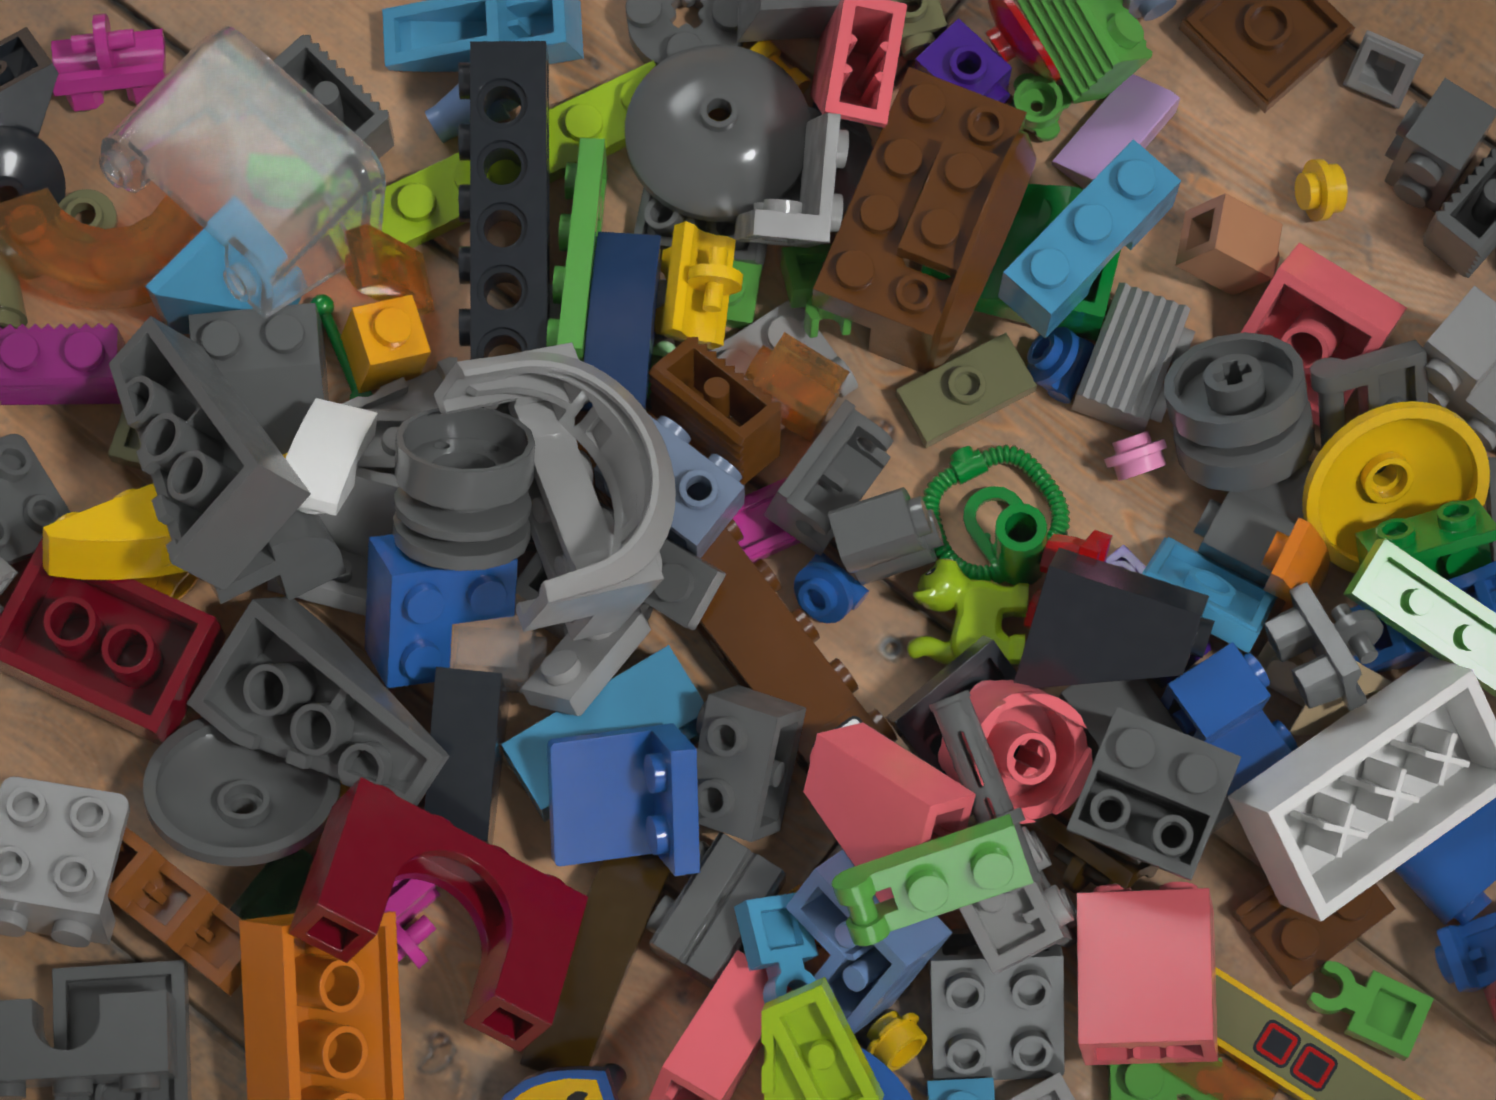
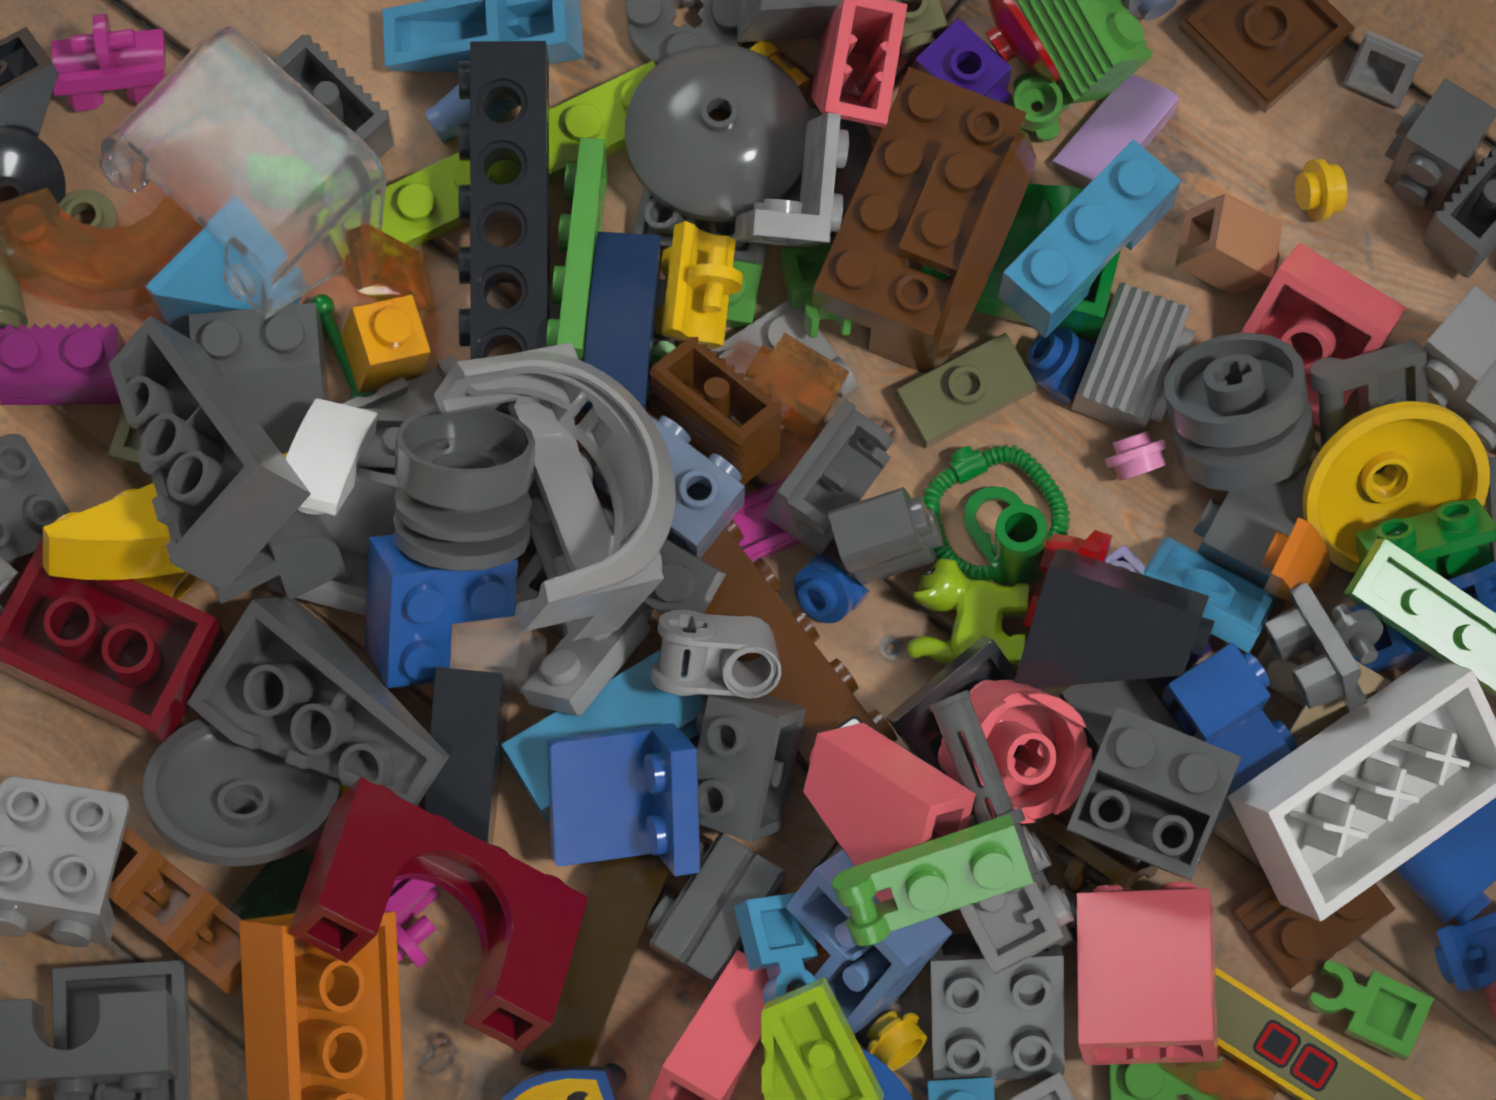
(710, 655): none -> light grey piece

